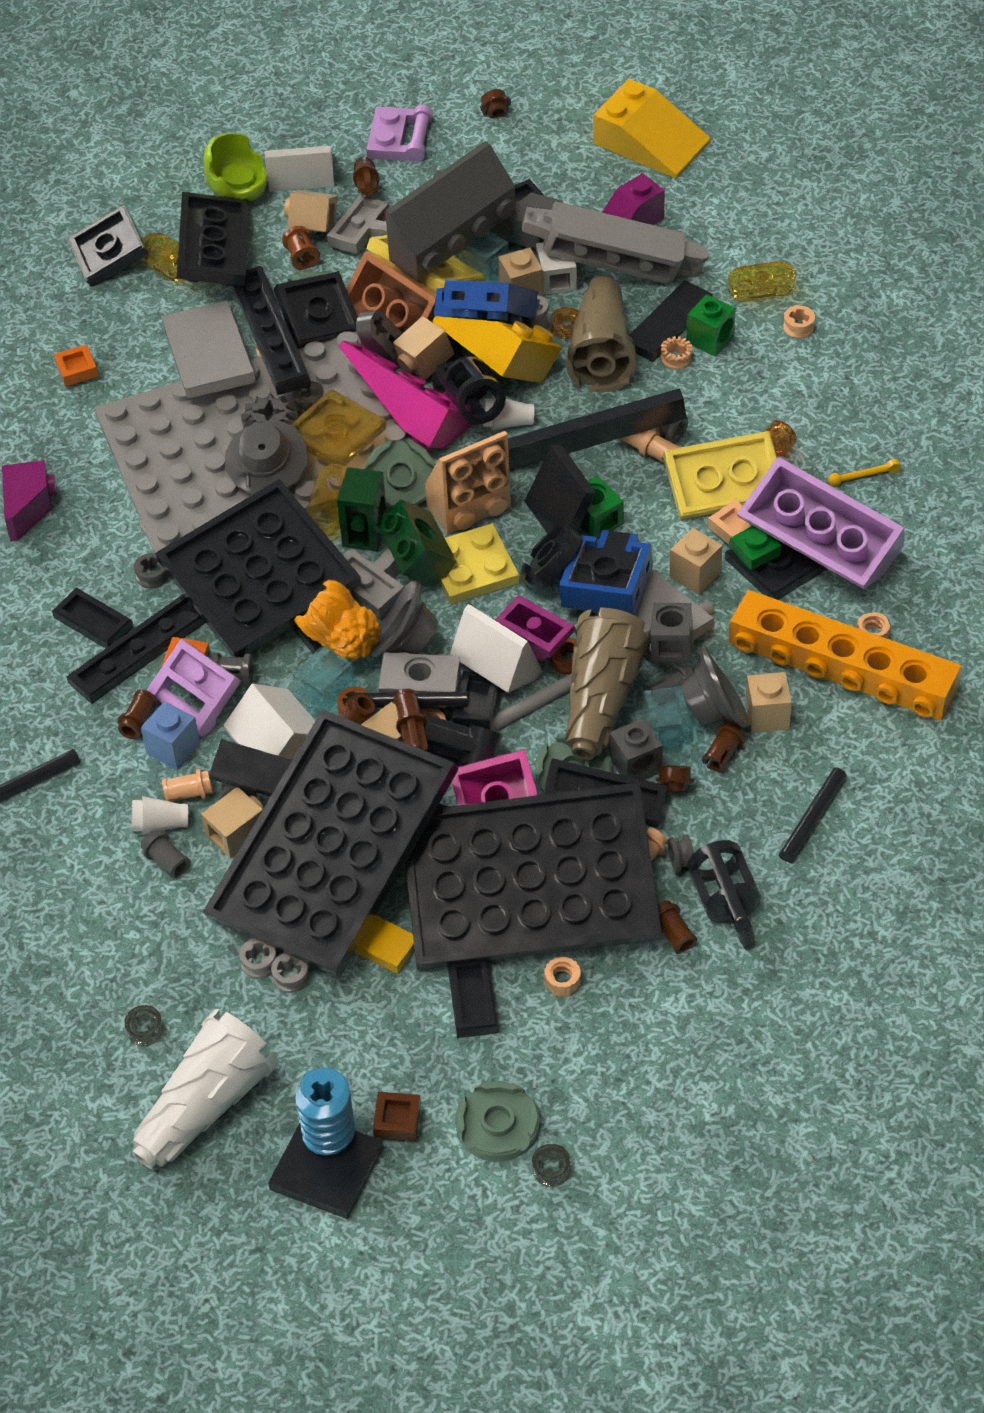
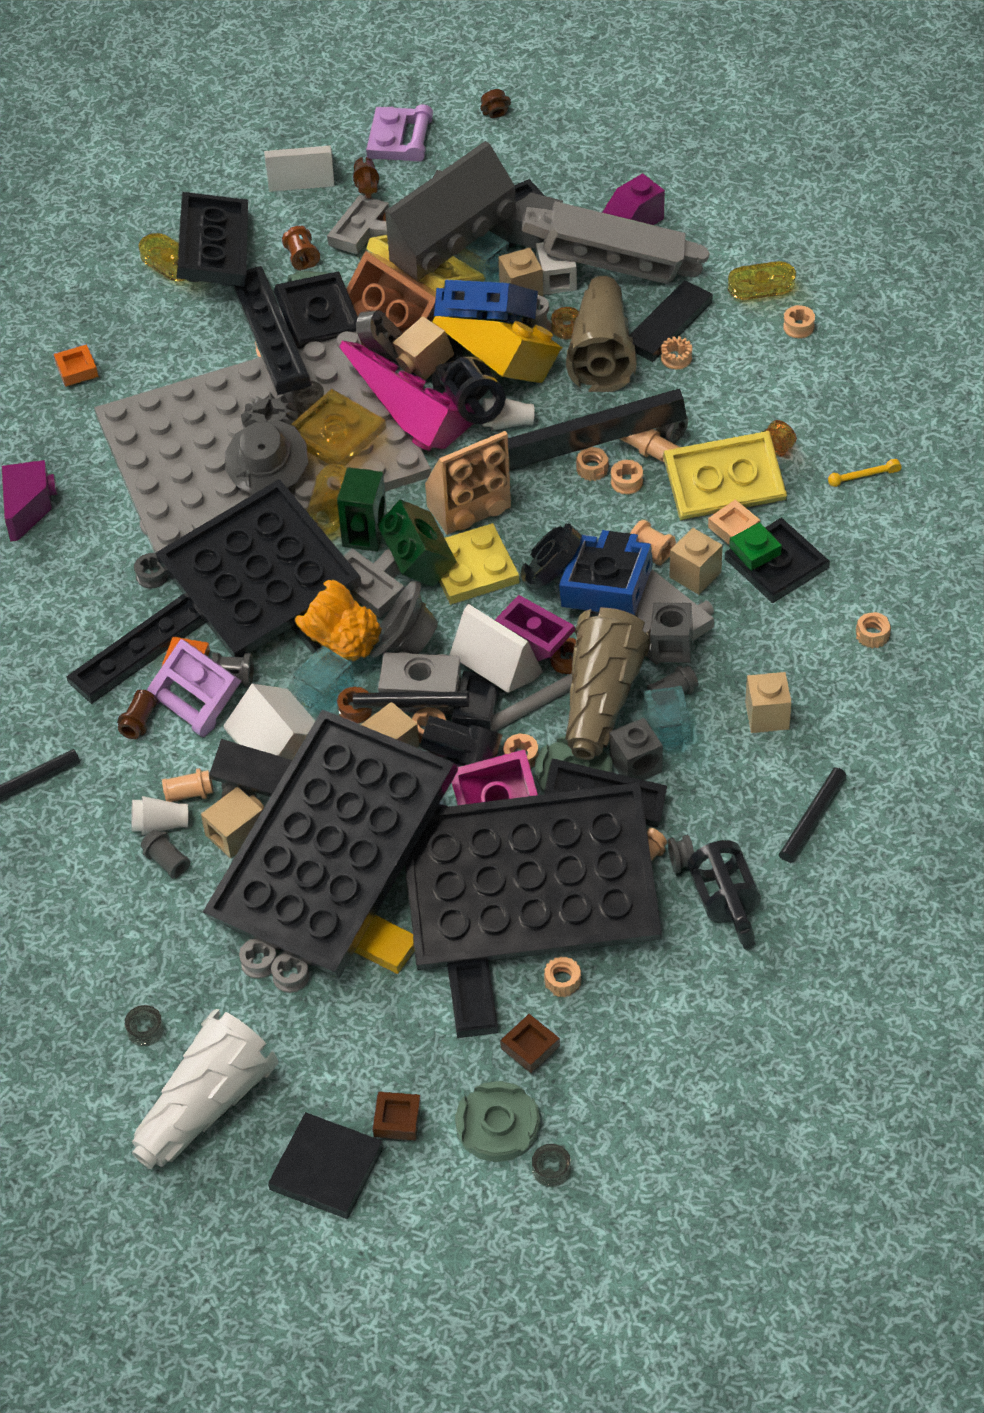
(92, 618): black tile -> none
(107, 246): tile -> none
(170, 735): medium blue brick -> none
(208, 349): light grey tile -> none
(234, 167): lime piece -> none
(311, 210): tan brick -> none
(325, 1111): dark azure piece -> none
(359, 709): reddish brown pin -> none
(404, 470): sand green tile -> none
(410, 721): reddish brown axle -> none
(522, 742): none -> light nougat bush
(530, 1043): none -> reddish brown plate
(559, 491): black tile -> none
(592, 472): none -> light nougat axle
(605, 510): green brick -> none
(630, 468): none -> light nougat bush
(648, 129): yellow slope -> none
(659, 542): none -> light nougat bush
(675, 777): reddish brown plate -> none
(675, 927): reddish brown pin -> none
(711, 325): green brick -> none
(712, 694): dark grey hat -> none
(724, 745): reddish brown pin -> none
(823, 524): lavender slope -> none
(844, 655): light orange brick -> none

